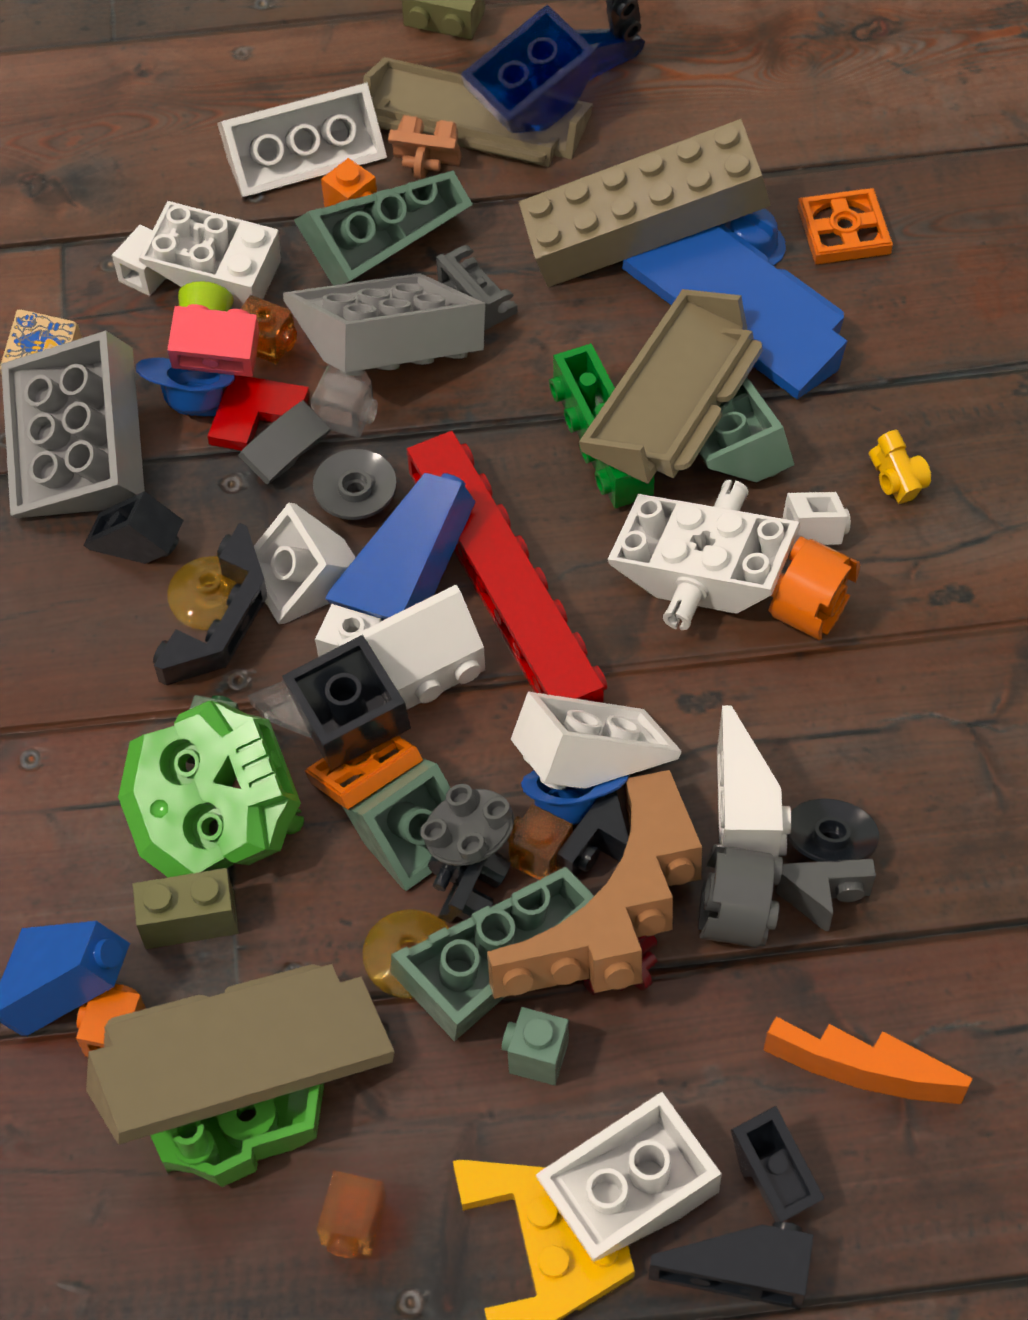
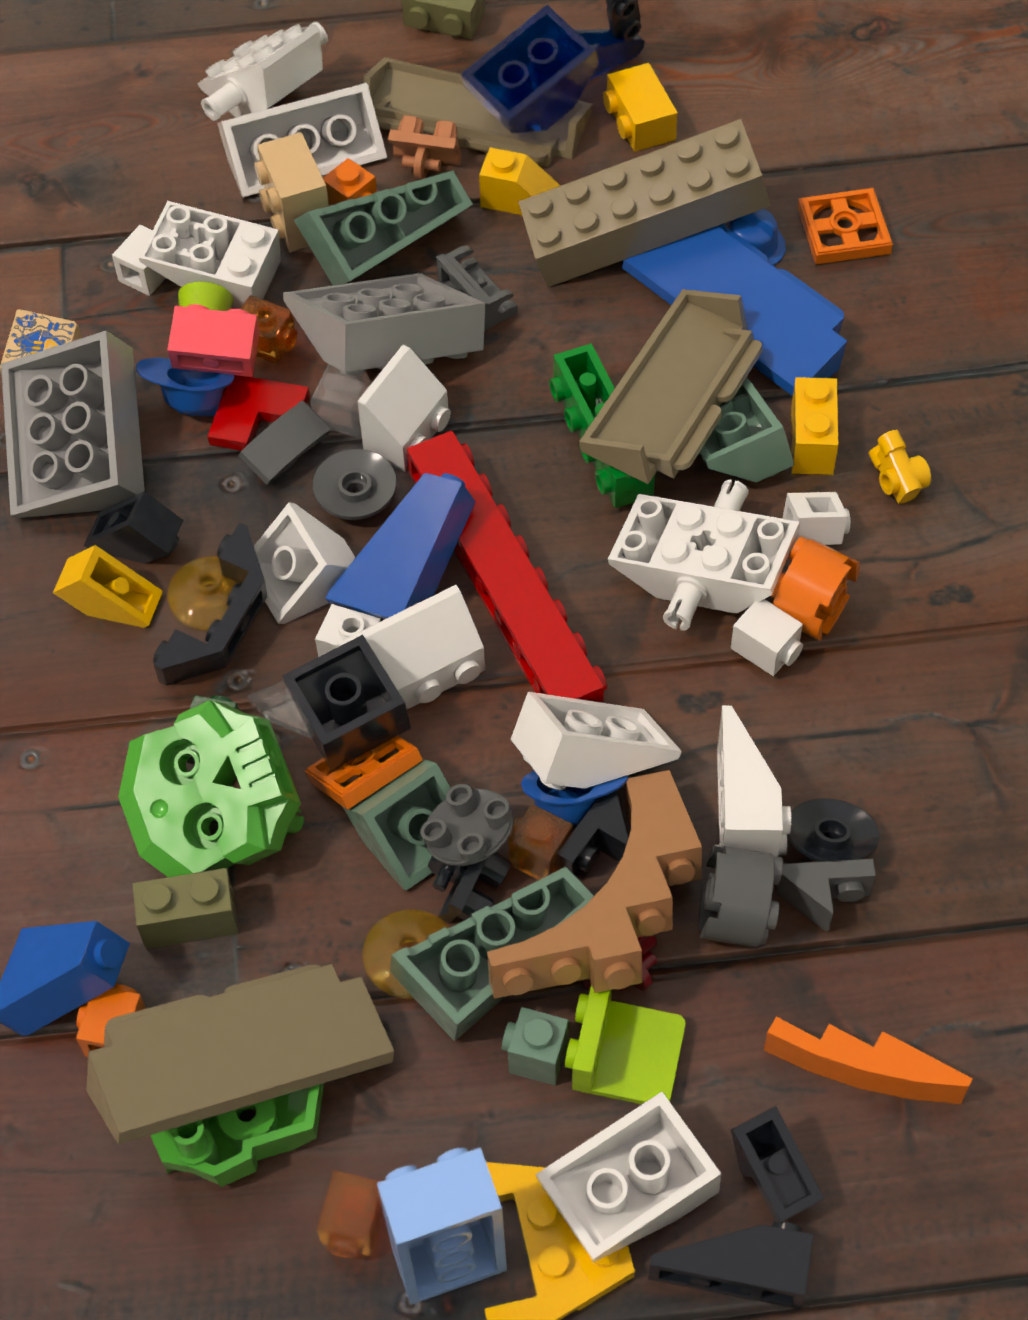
(107, 588): none -> yellow slope
(263, 71): none -> white slope
(290, 185): none -> tan brick
(402, 408): none -> white slope
(444, 1223): none -> light blue brick
(509, 179): none -> yellow slope
(624, 1049): none -> lime bracket
(640, 107): none -> yellow brick
(767, 637): none -> white brick
(814, 426): none -> yellow brick

